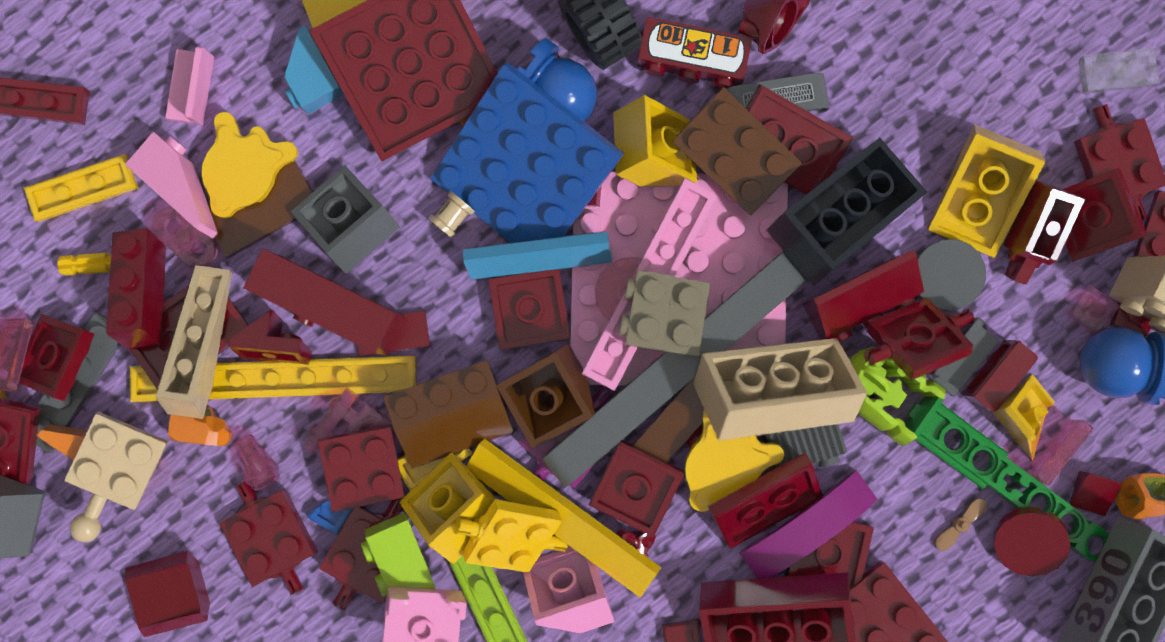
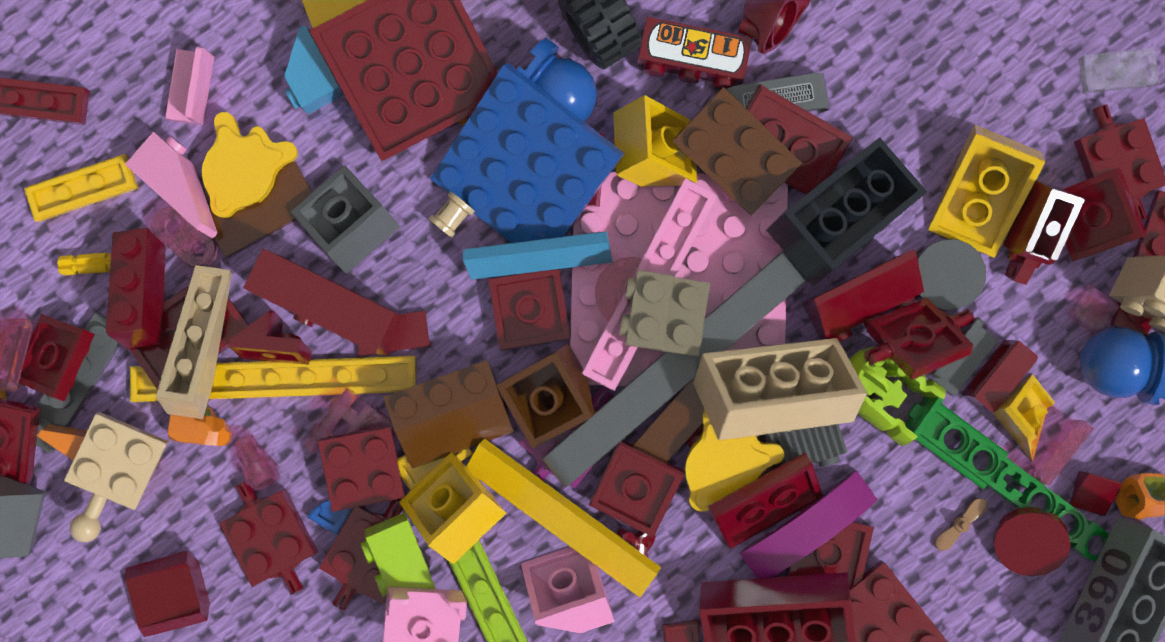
(510, 535): yellow plate -> none

